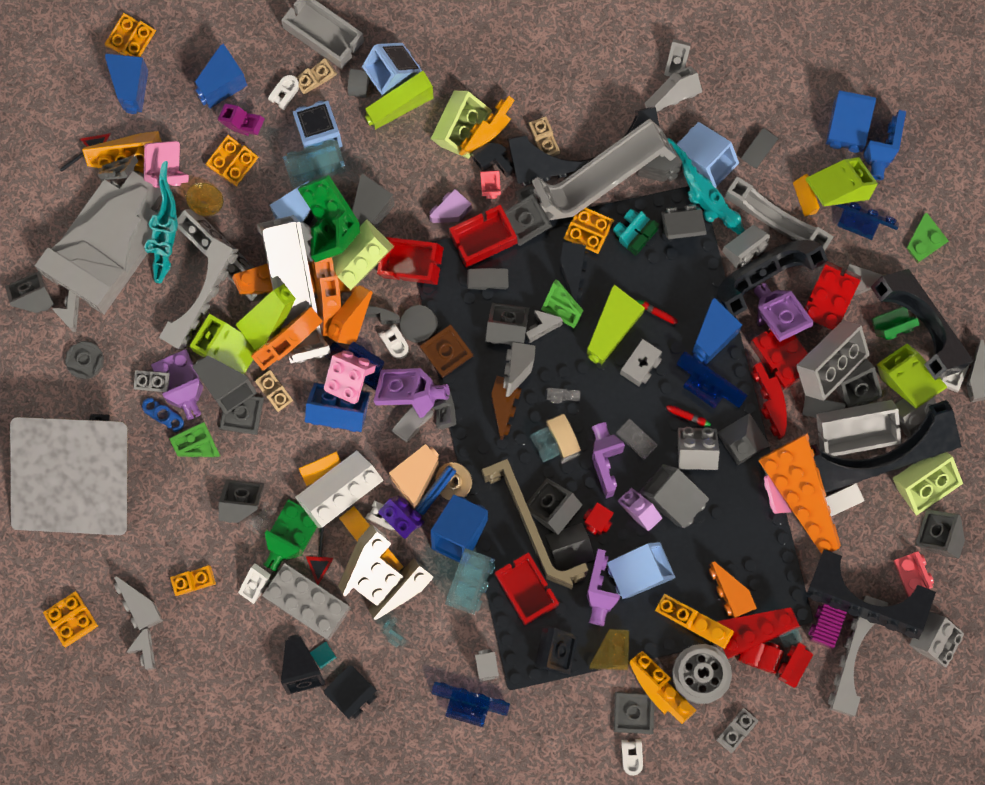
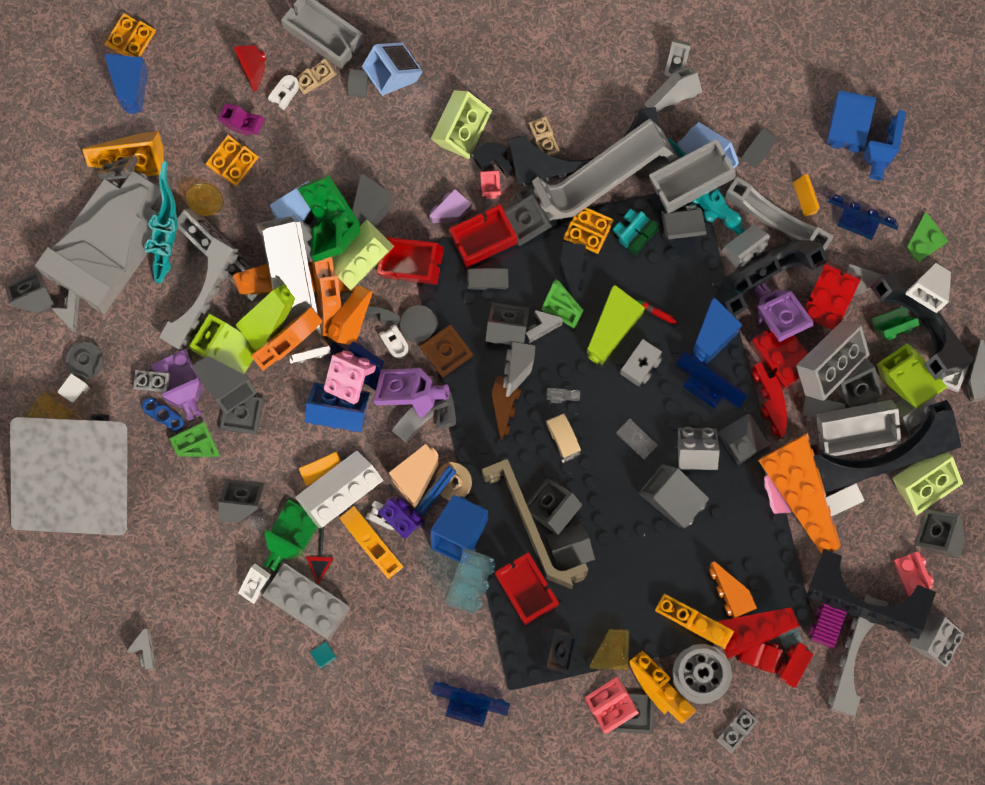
(49, 407): none -> clear yellow wing
(70, 619): light orange slope -> none
(73, 388): none -> white panel
(88, 141): piece -> none
(143, 610): light grey slope -> none
(155, 155): bright pink bracket -> none
(193, 580): light orange slope -> none
(219, 78): blue slope -> none
(252, 63): none -> red slope
(273, 390): tan slope -> none
(299, 667): black slope -> none
(314, 163): clear light blue slope -> none
(316, 124): slope -> none
(351, 692): black bracket -> none
(378, 578): wedge -> none
(394, 638): clear light blue bracket -> none
(400, 101): lime slope -> none
(486, 665): light grey brick -> none
(488, 129): light orange slope -> none
(545, 444): clear light blue bracket -> none
(598, 519): red brick -> none
(599, 600): medium lavender plate -> none
(604, 447): medium lavender plate -> none
(611, 705): none -> coral slope
(632, 763): white plate -> none
(640, 509): lavender slope -> none
(640, 570): light blue slope -> none
(689, 416): red piece -> none
(692, 176): none -> light grey piece
(843, 183): lime slope -> none
(932, 288): none -> white slope

